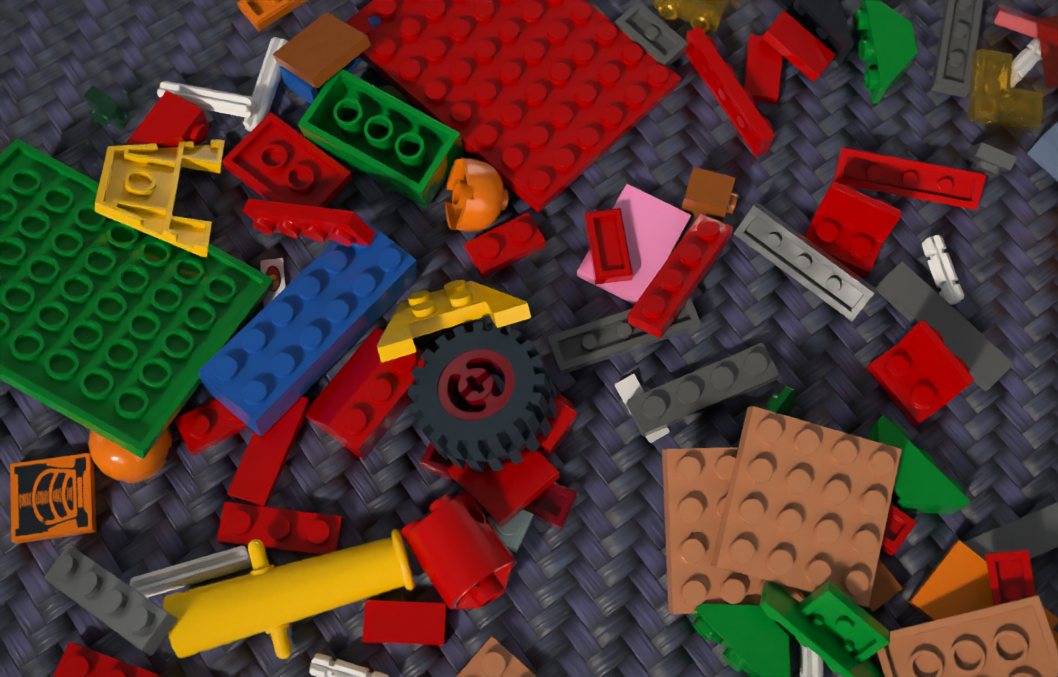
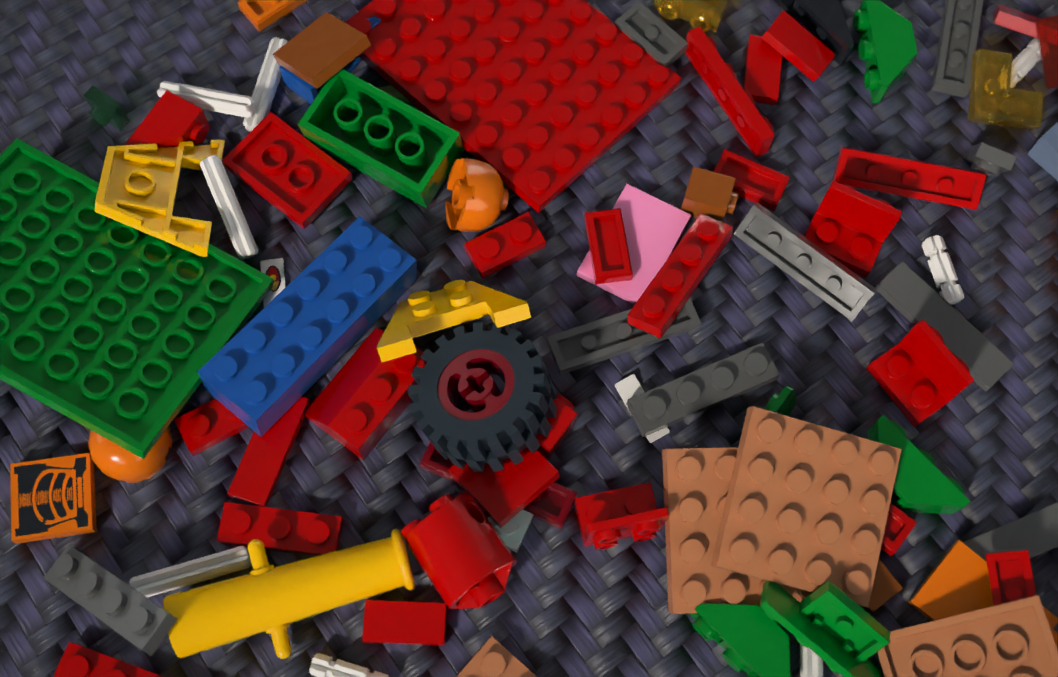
(229, 207): none -> white axle
(309, 222): red plate -> none
(619, 515): none -> red bracket
(752, 179): none -> red tile

